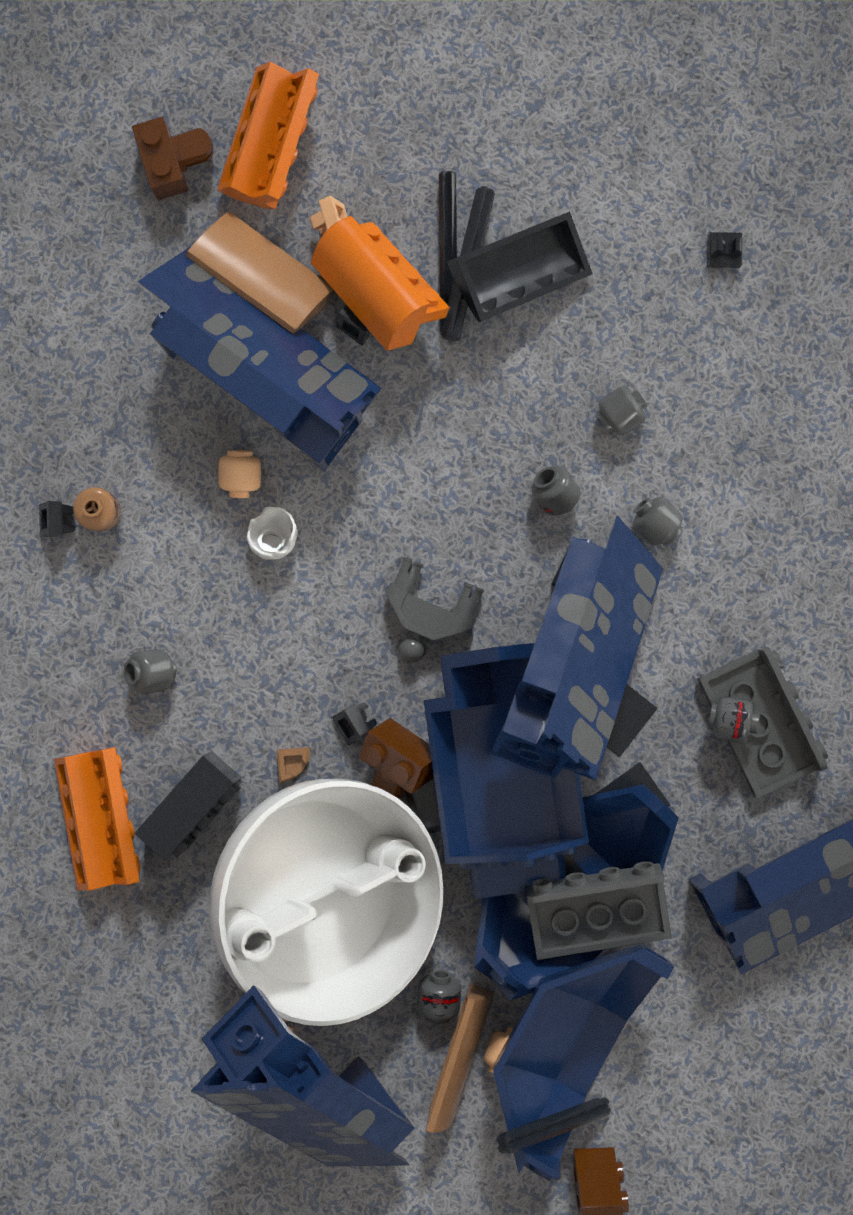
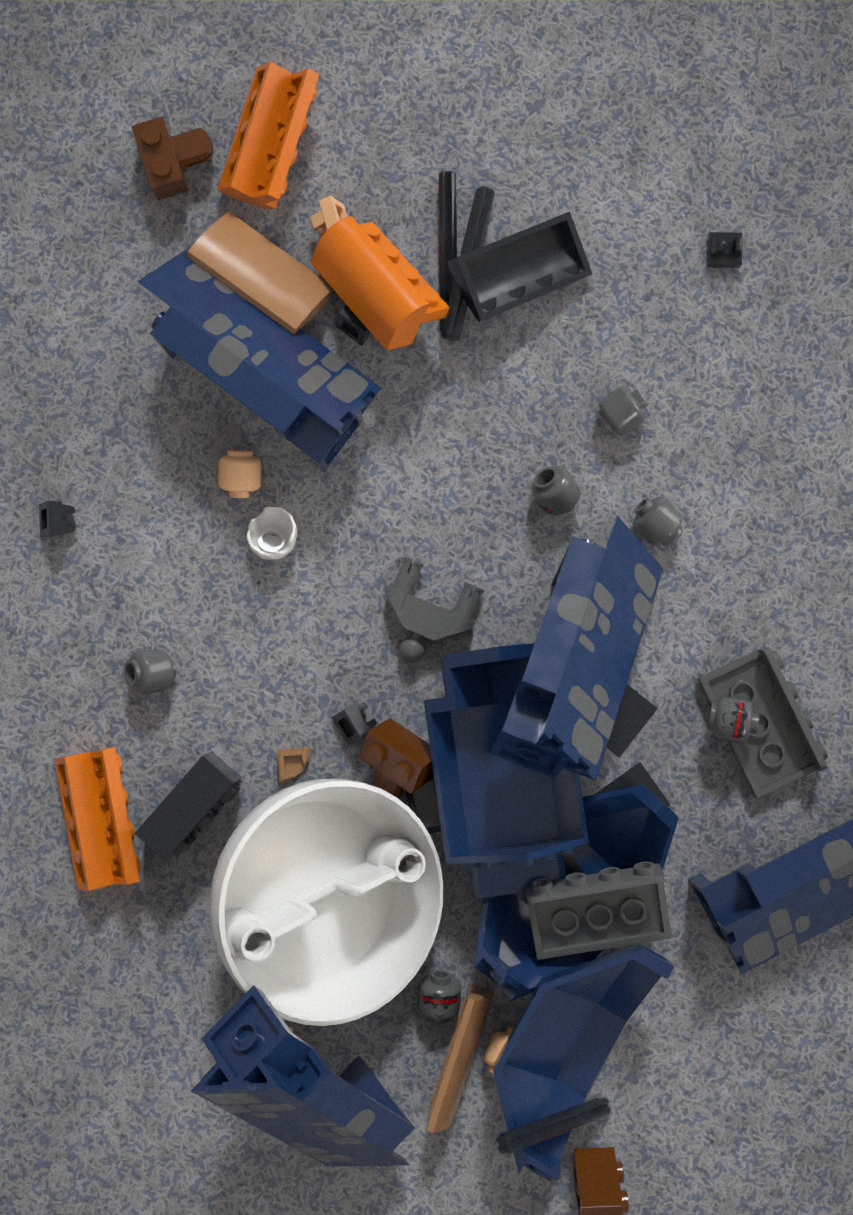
(106, 514): medium nougat head -> none

